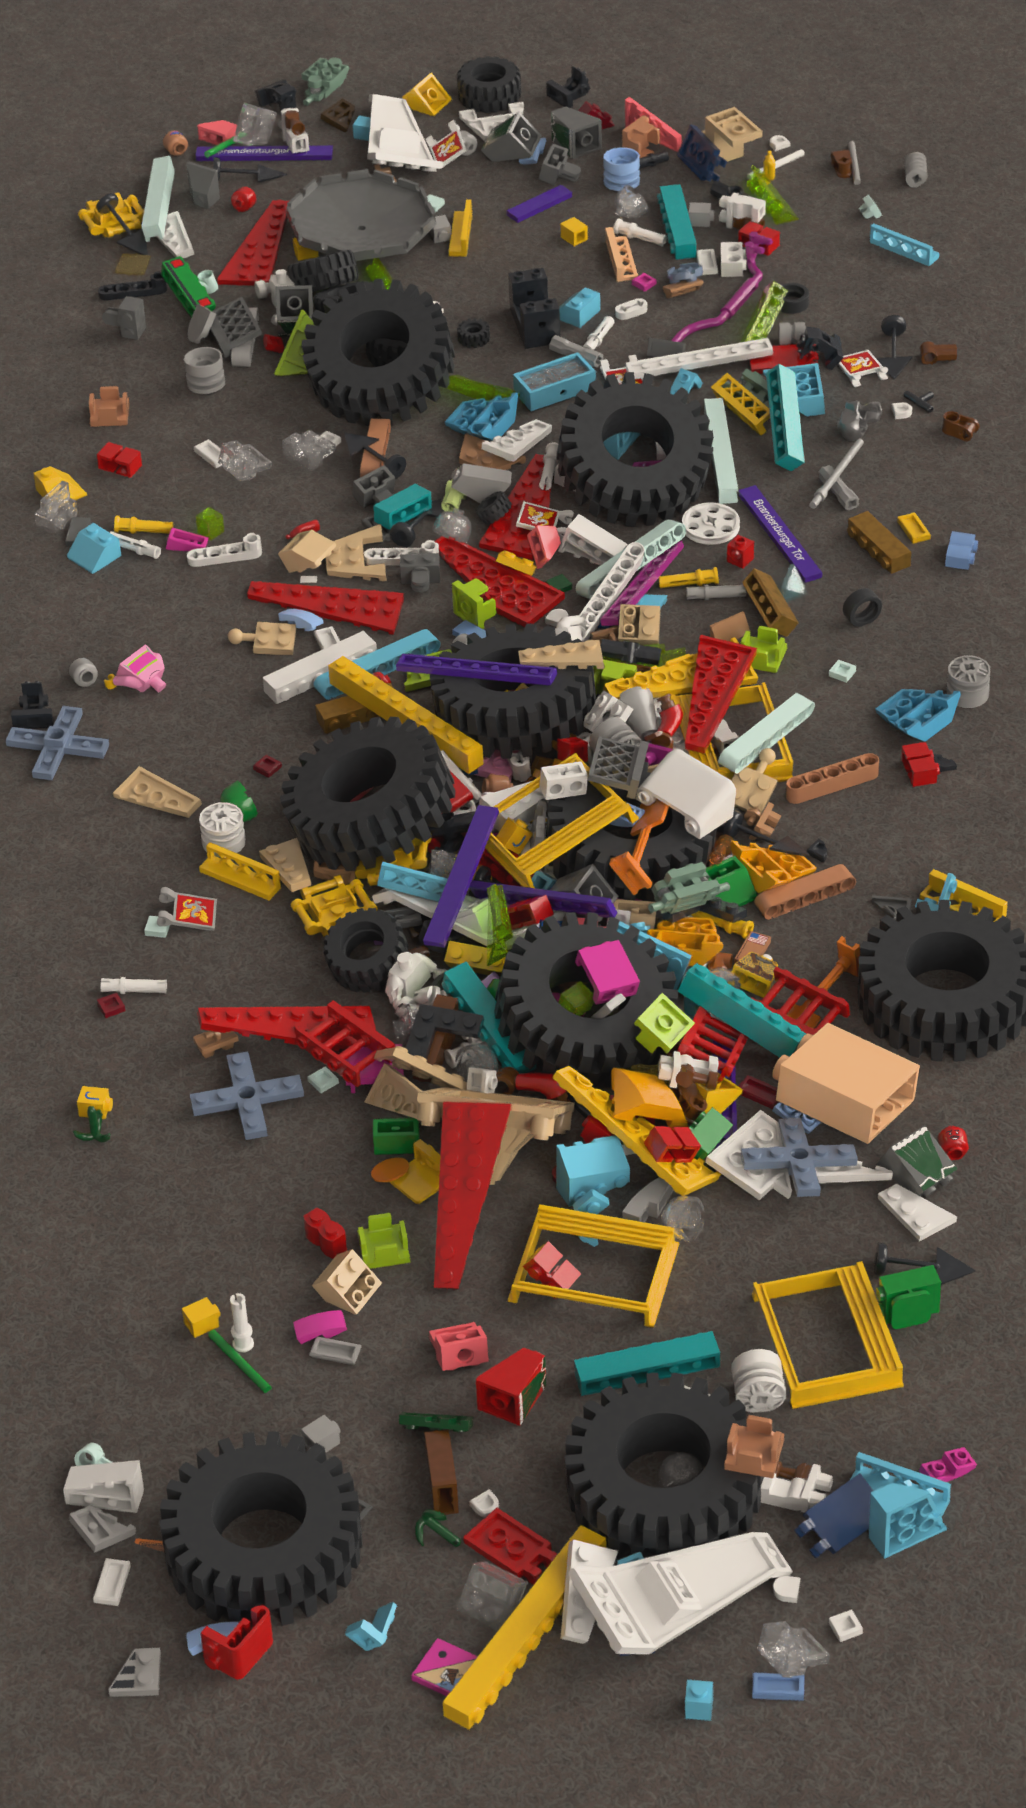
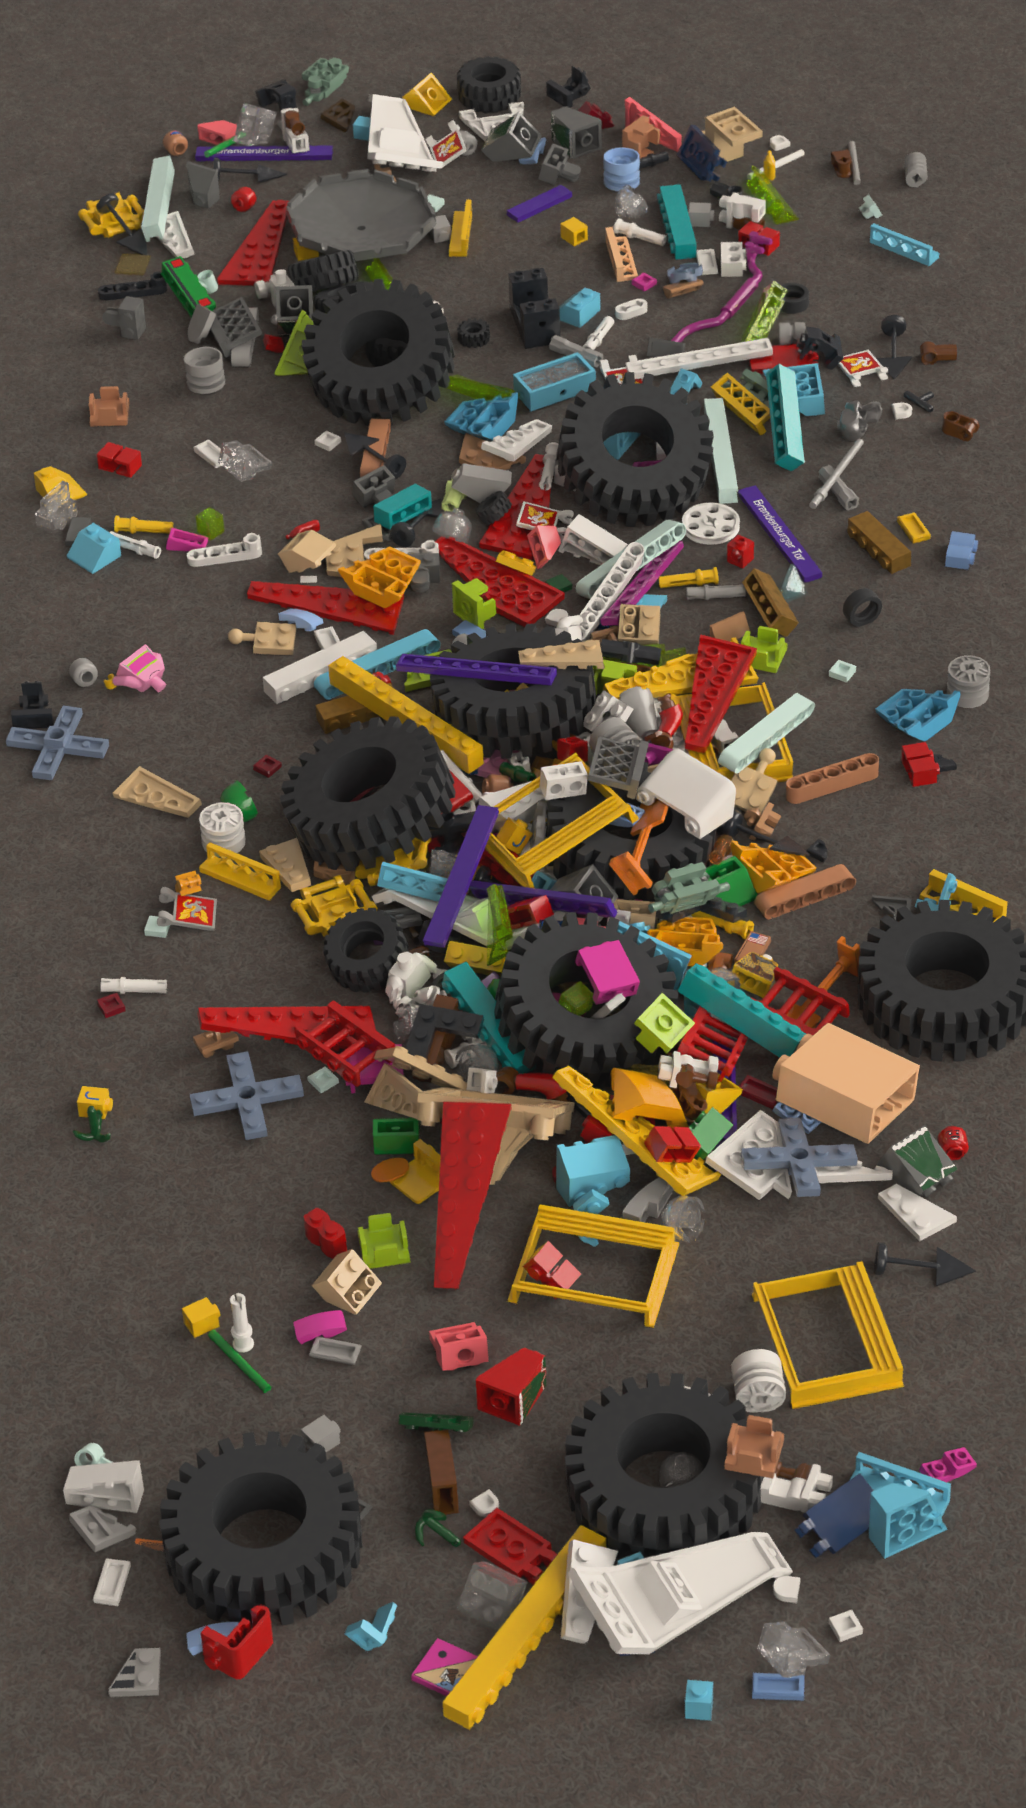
(188, 883): none -> light orange arm
(307, 449): clear brick -> none
(382, 576): none -> light orange wedge
(516, 773): none -> dark green pin
(667, 1357): teal brick -> none
(909, 1296): green brick -> none

